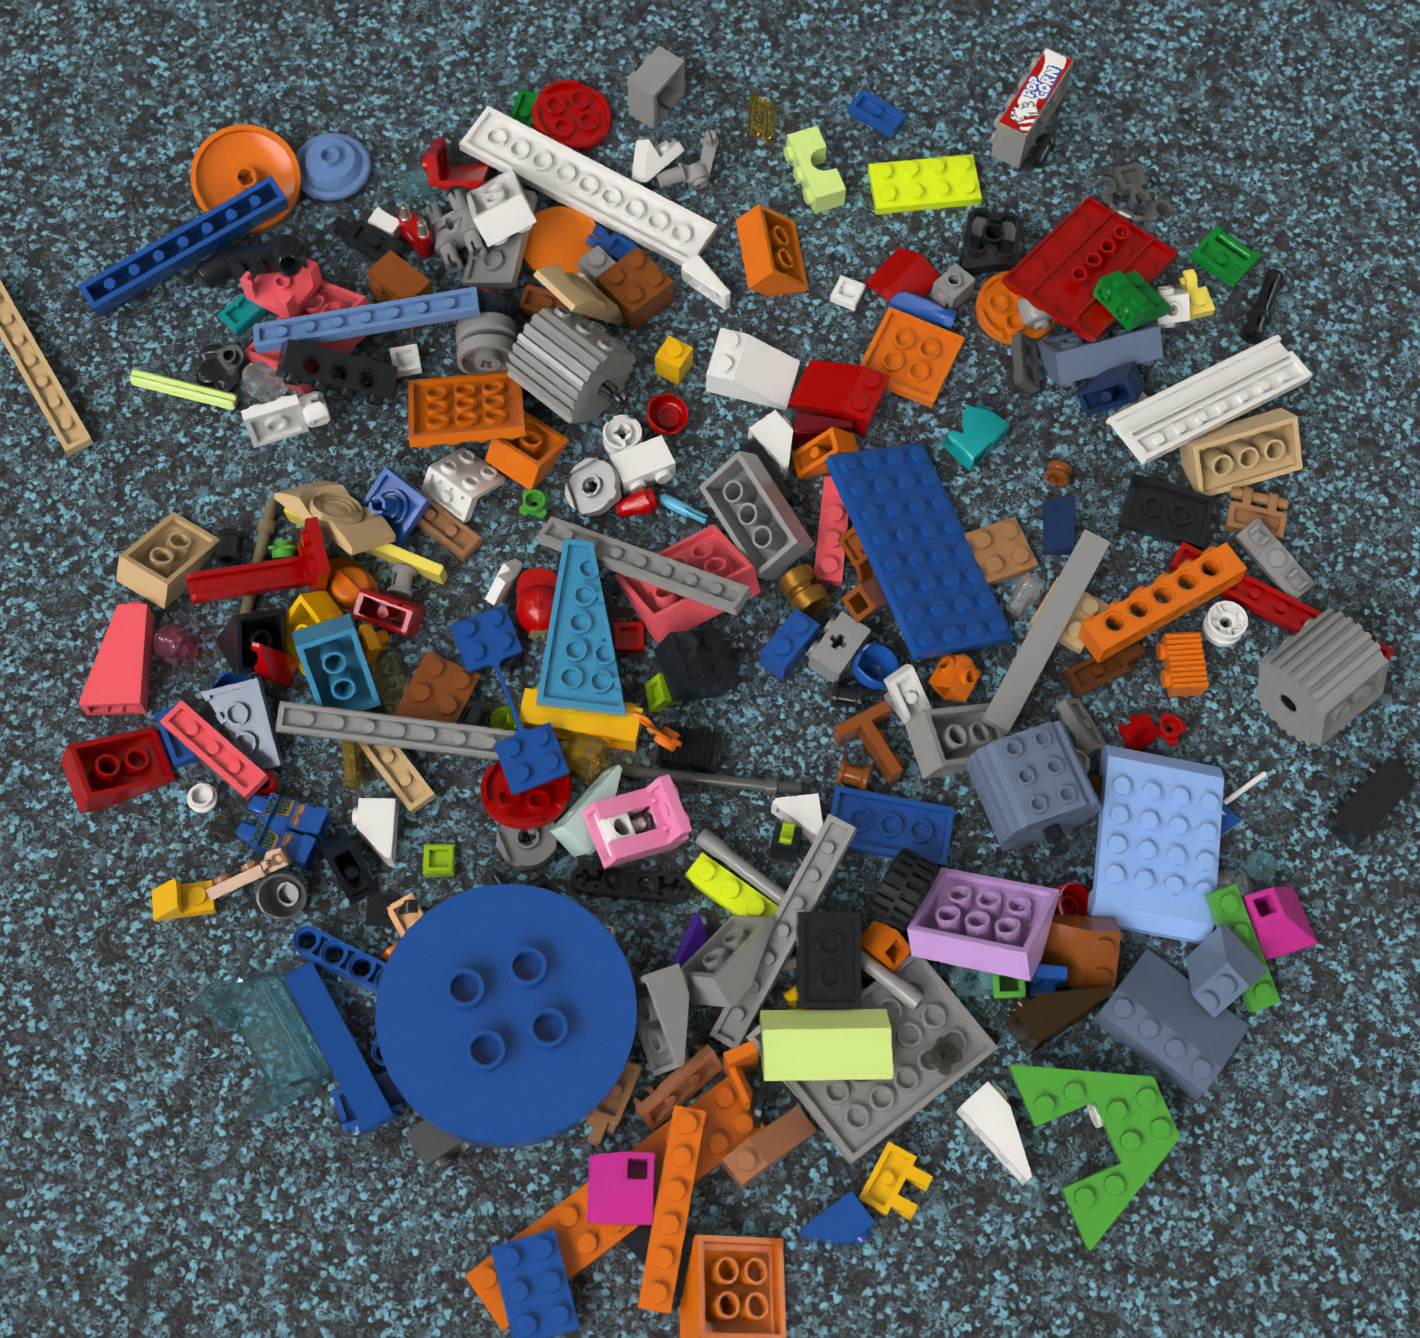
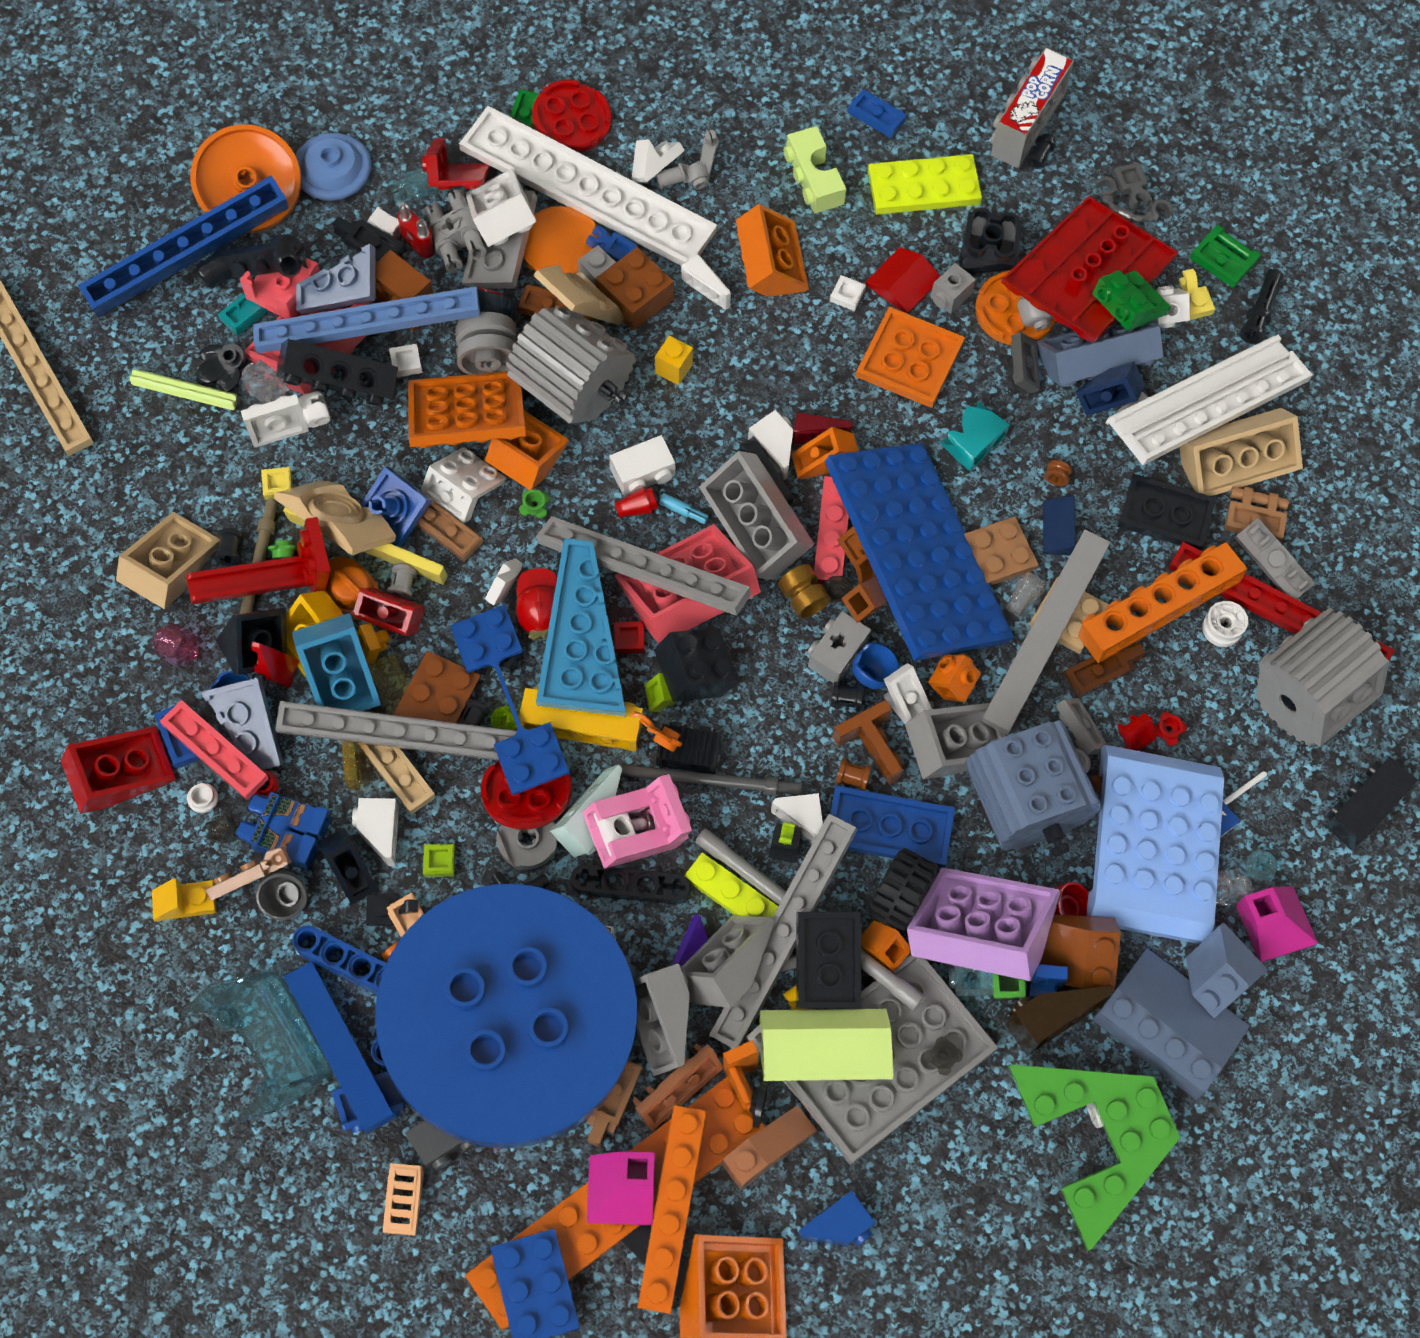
(122, 665): coral slope -> none
(275, 481): none -> light yellow tile
(343, 285): none -> sand blue wing
(391, 1198): none -> light nougat slope
(585, 756): clear yellow slope -> none
(607, 489): light grey plate -> none
(617, 426): white wheel -> none
(657, 80): light grey piece -> none
(667, 414): red hair -> none
(751, 370): white slope -> none
(761, 118): clear yellow tile -> none
(789, 644): blue brick -> none
(838, 587): none -> clear smoke plate
(841, 393): red slope -> none
(887, 1180): yellow plate -> none
(923, 309): blue piece -> none
(995, 1125): white slope -> none
(1183, 664): orange brick -> none
(1229, 908): bright green plate -> none

